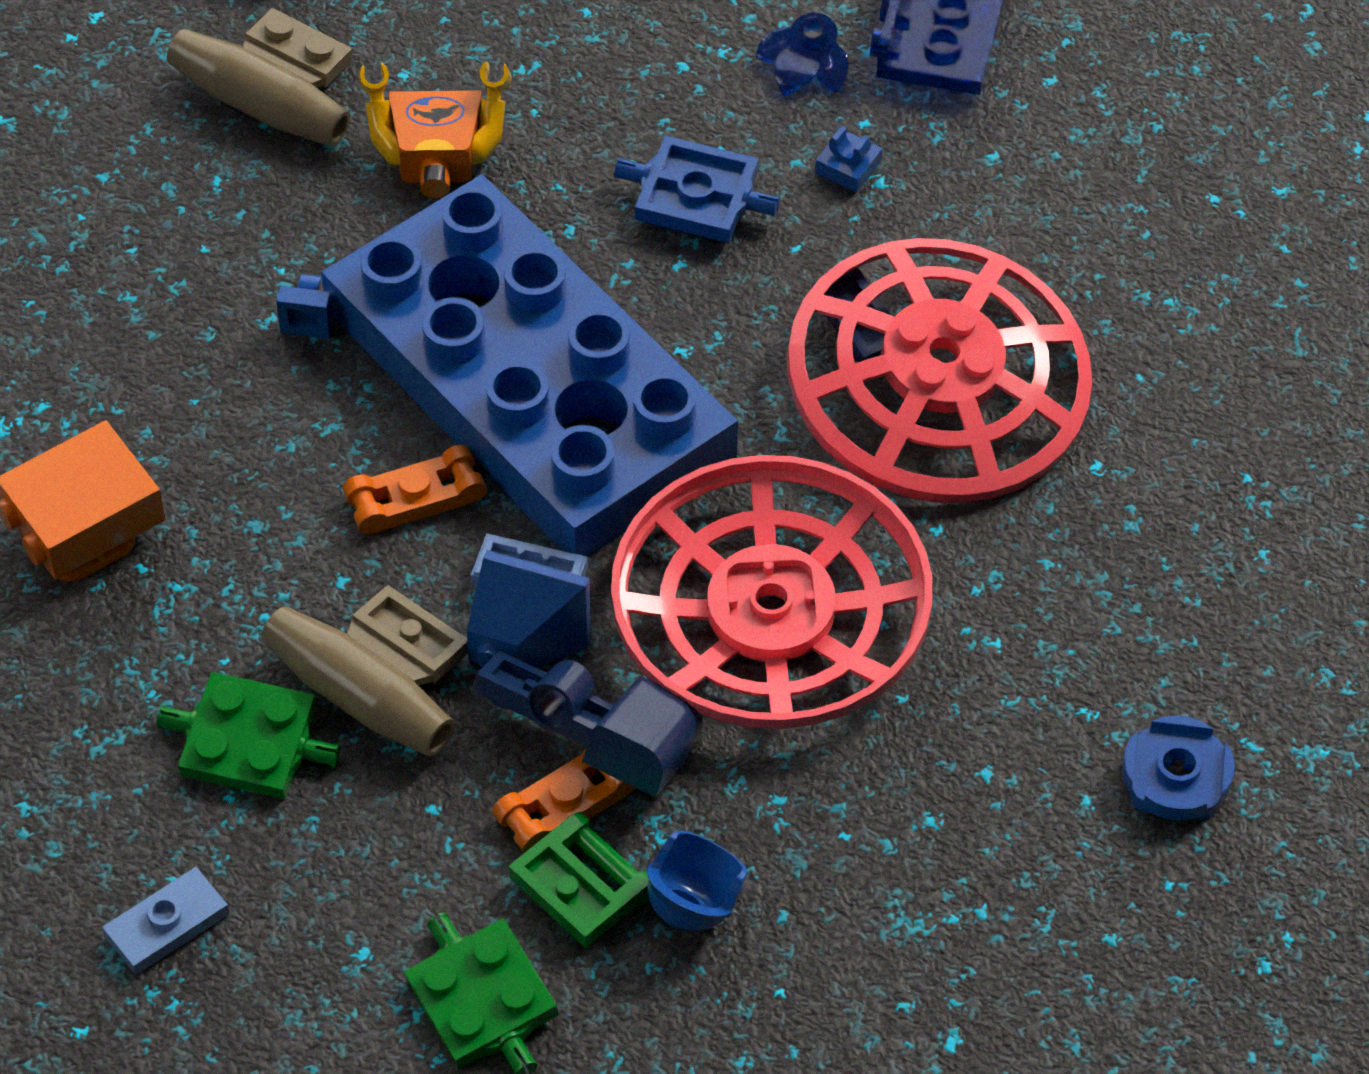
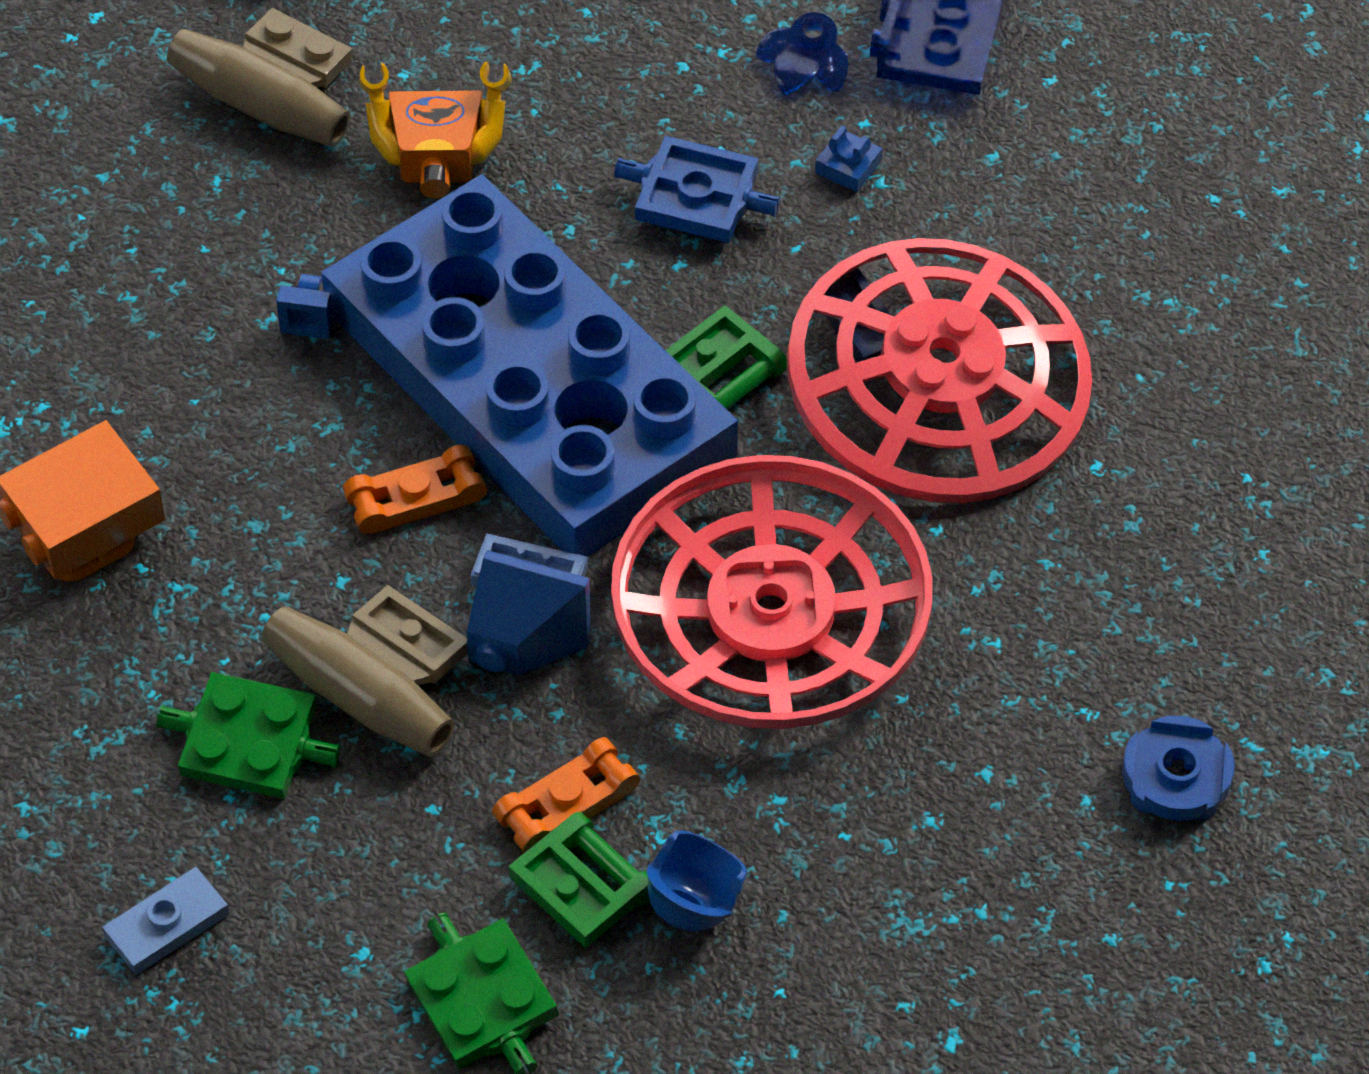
(635, 740): dark blue plate -> none
(719, 346): none -> green plate

